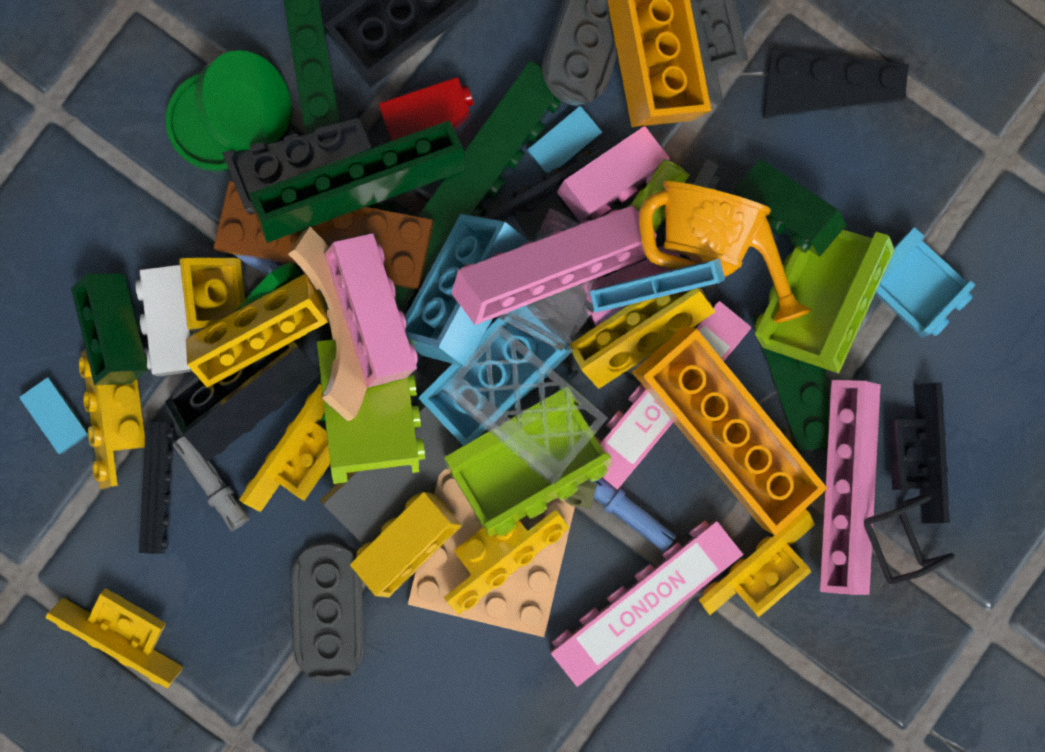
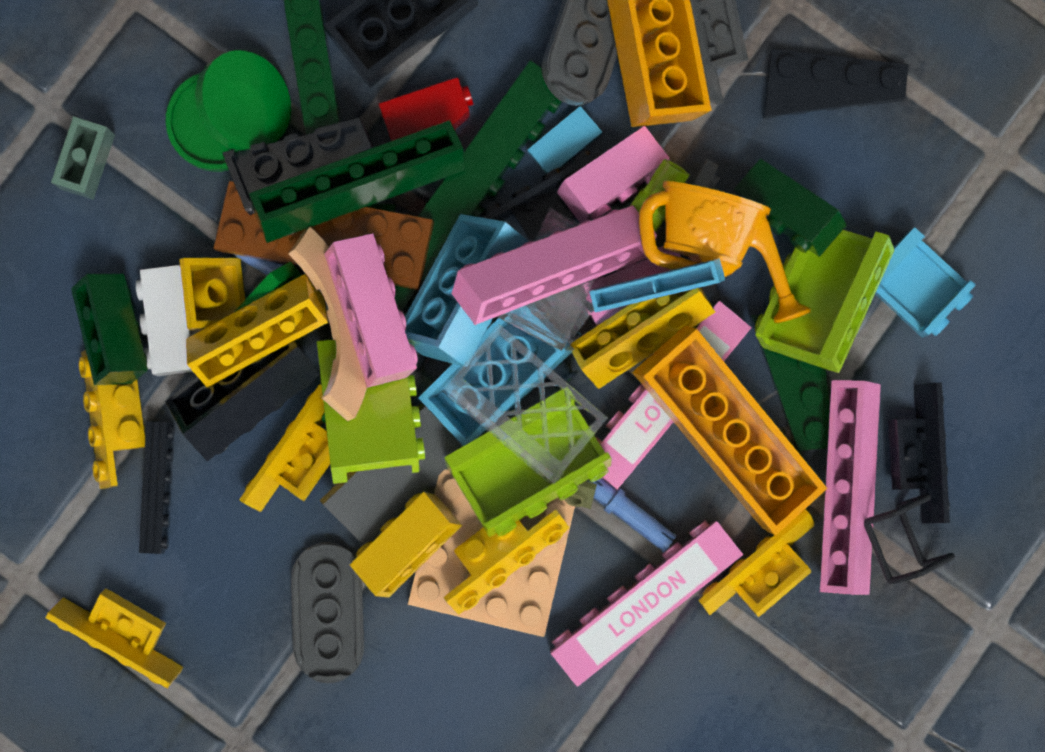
(54, 415): medium azure tile -> none
(83, 158): none -> sand green brick
(215, 488): light grey pin -> none

